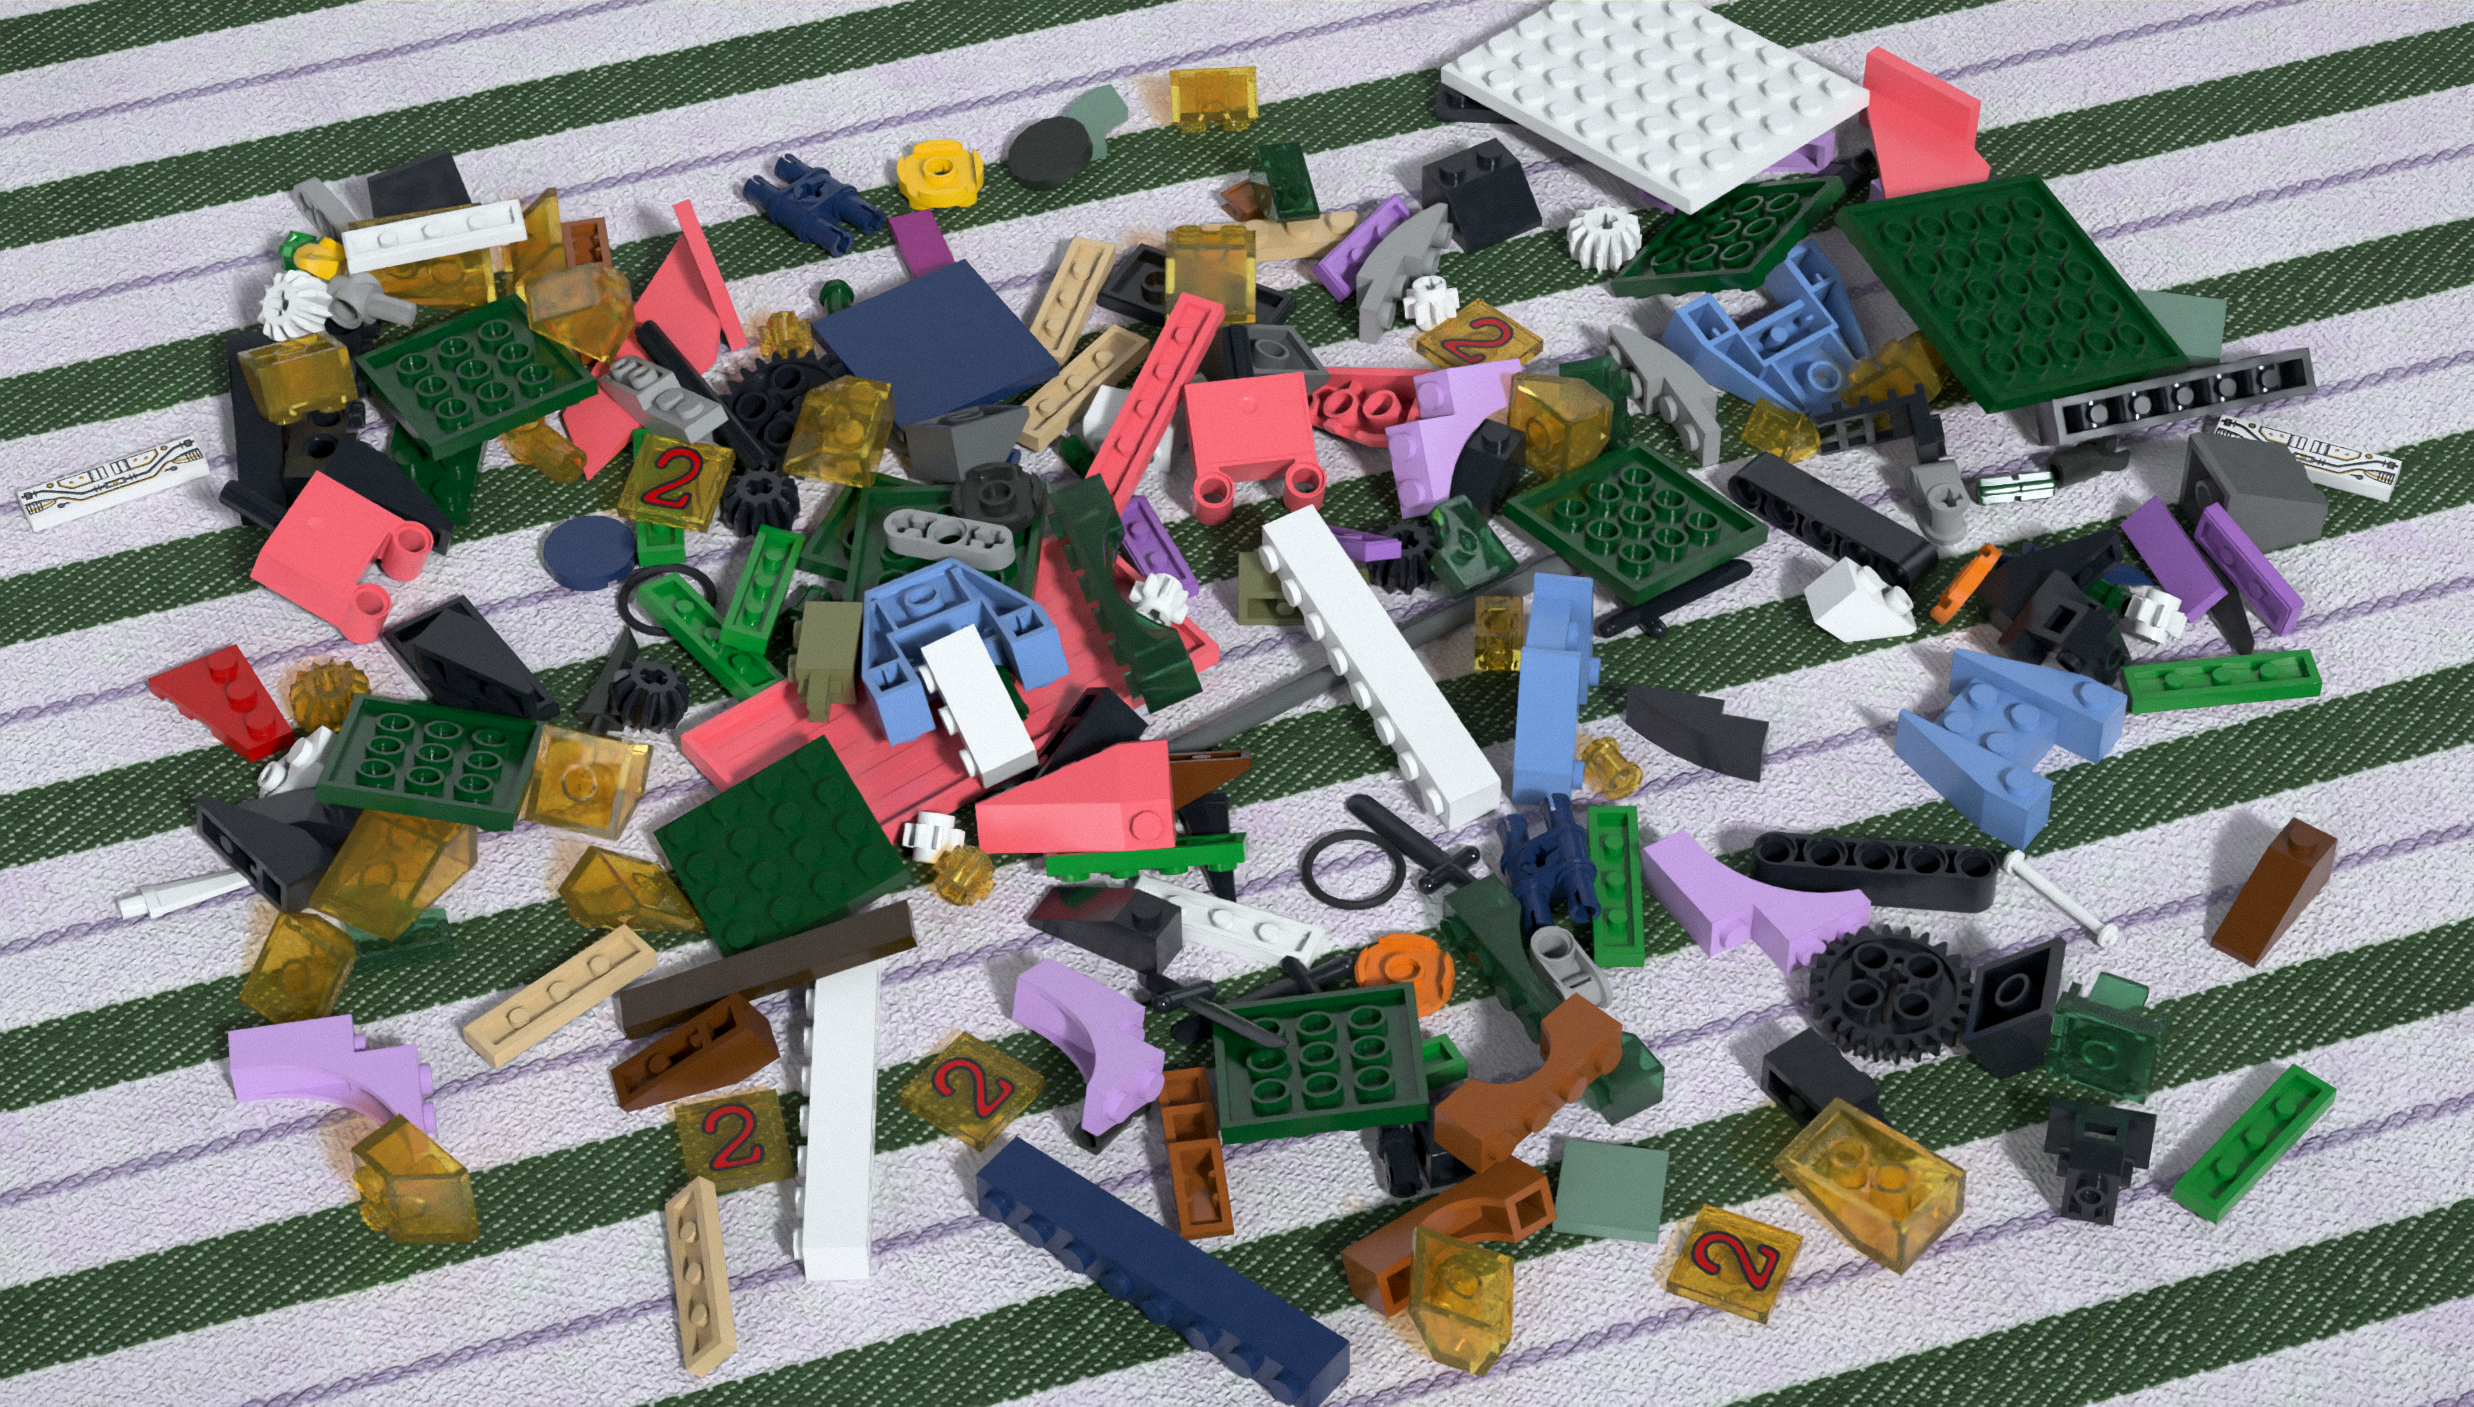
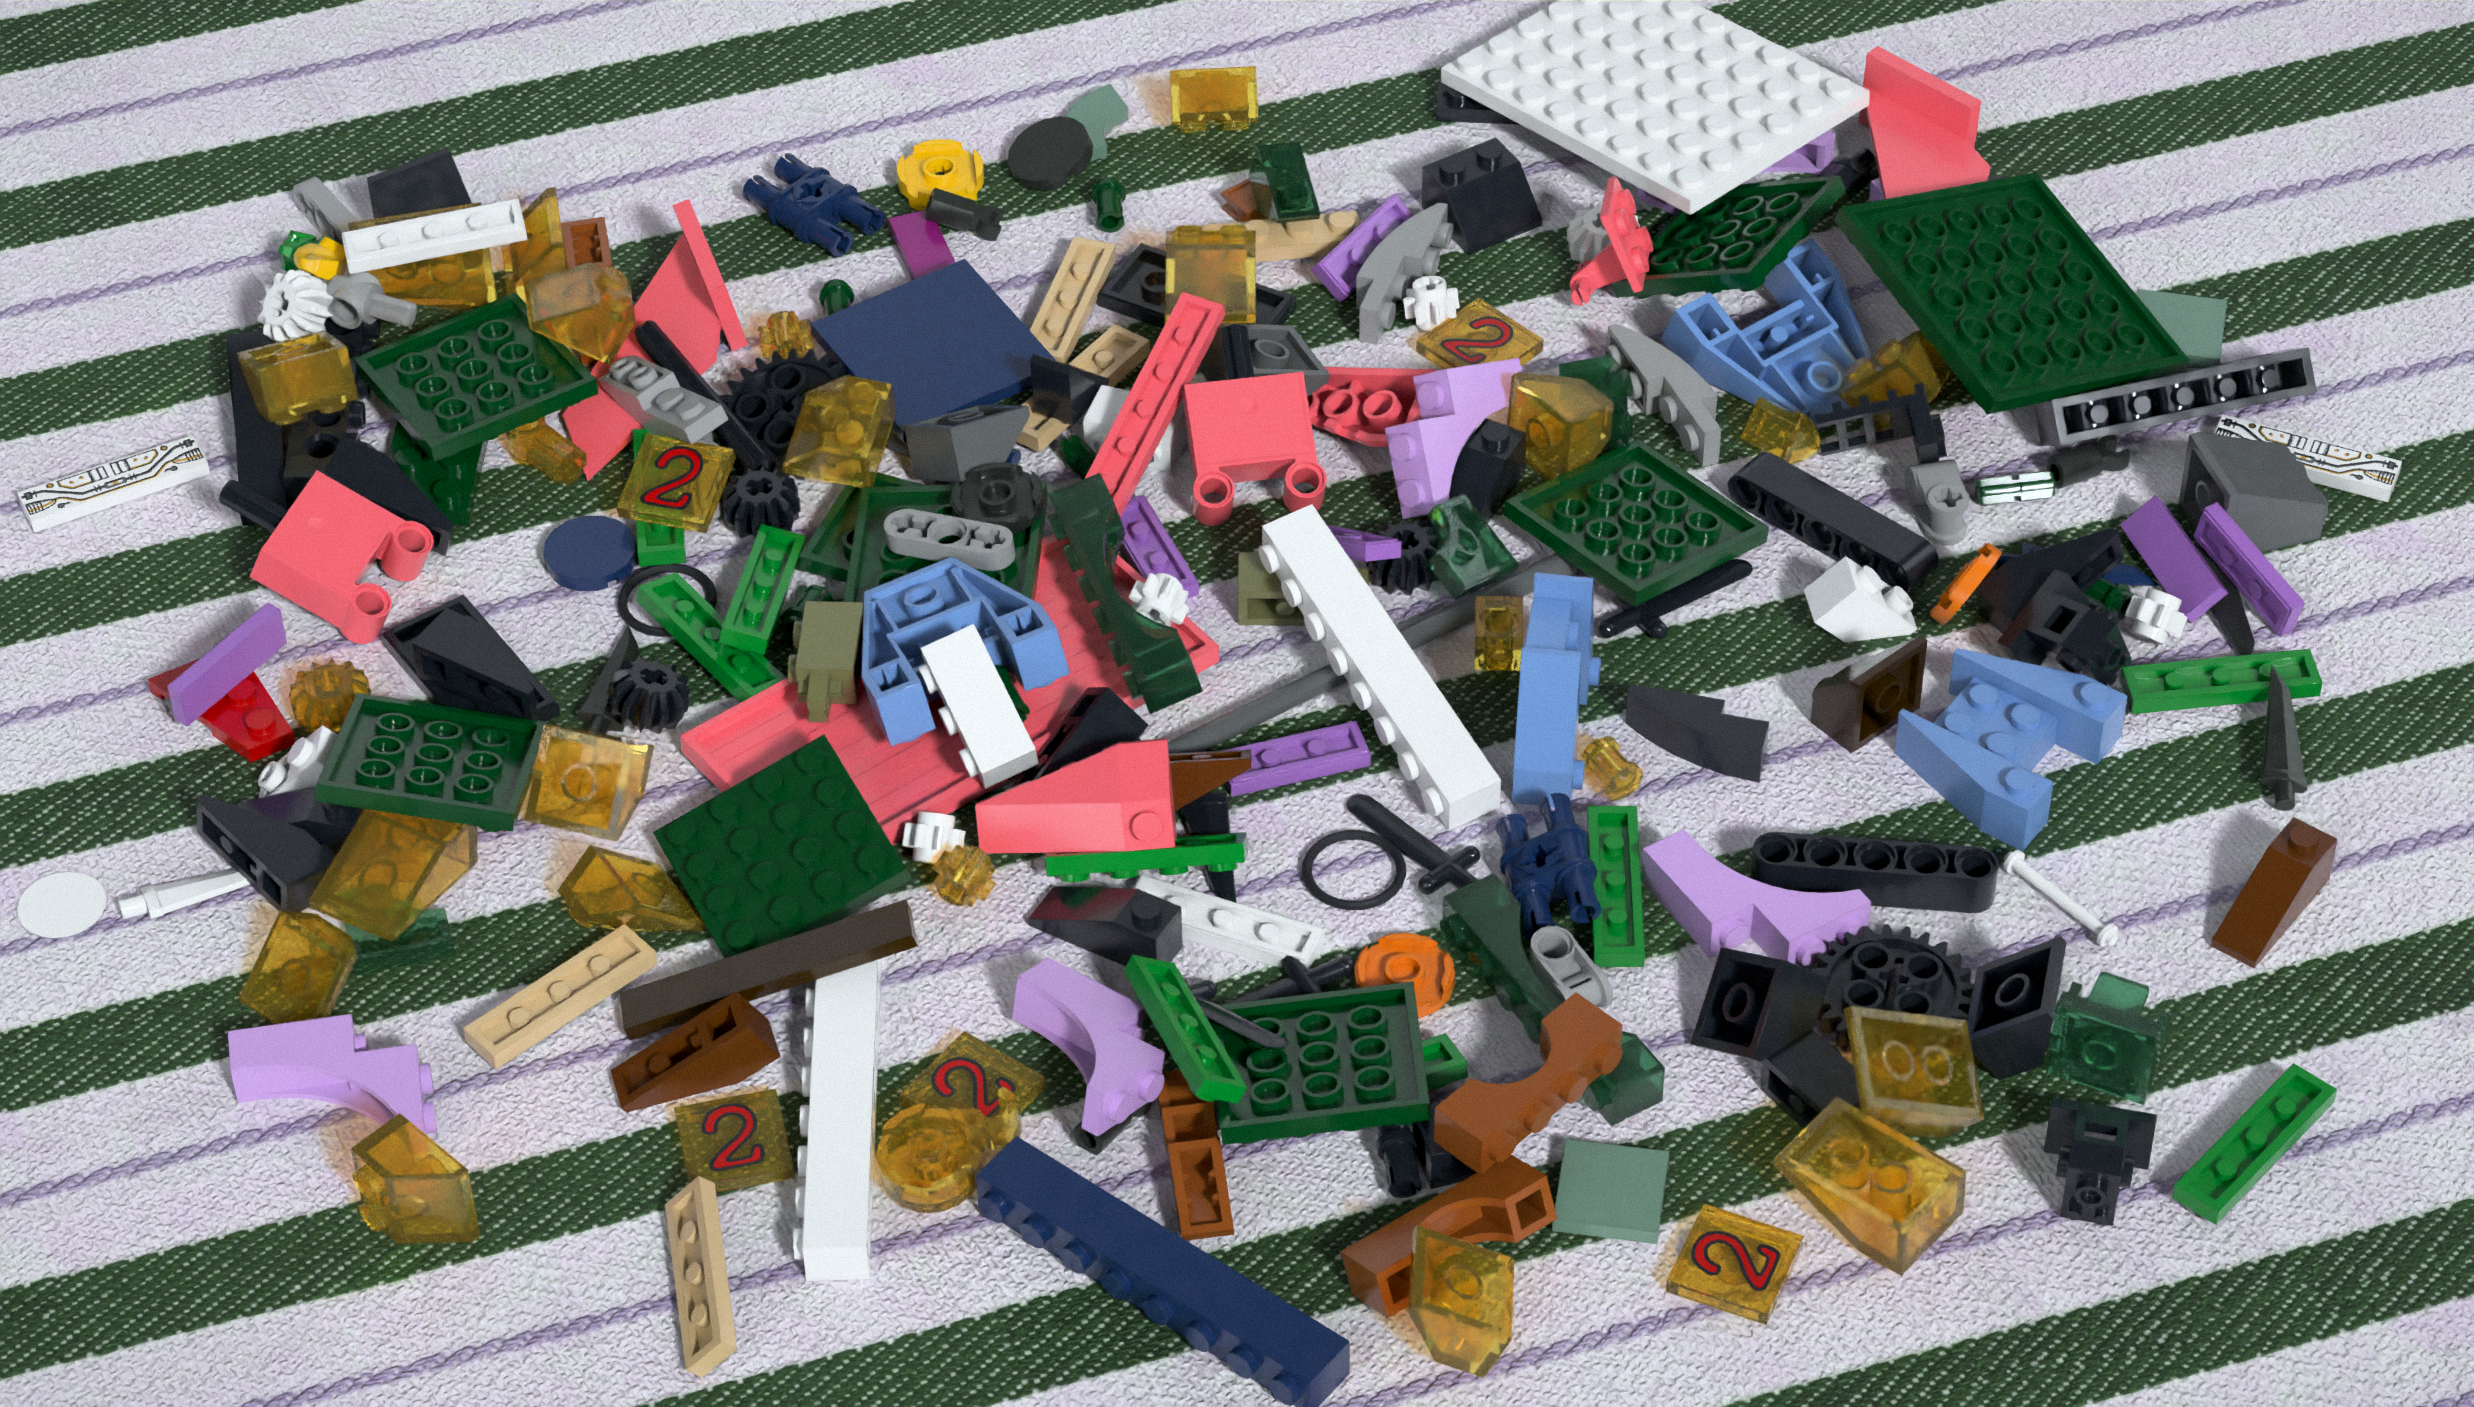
(61, 904): none -> white sticker
(227, 664): none -> medium lavender tile
(953, 1143): none -> clear yellow piece
(963, 214): none -> pearl dark grey bar
(1063, 389): none -> black slope
(1108, 197): none -> dark green pin
(1185, 1030): none -> green plate
(1302, 758): none -> medium lavender tile
(1625, 255): none -> coral plate
(1757, 1005): none -> black slope
(1870, 694): none -> dark brown slope
(1914, 1071): none -> clear yellow slope
(2282, 755): none -> pearl dark grey bar

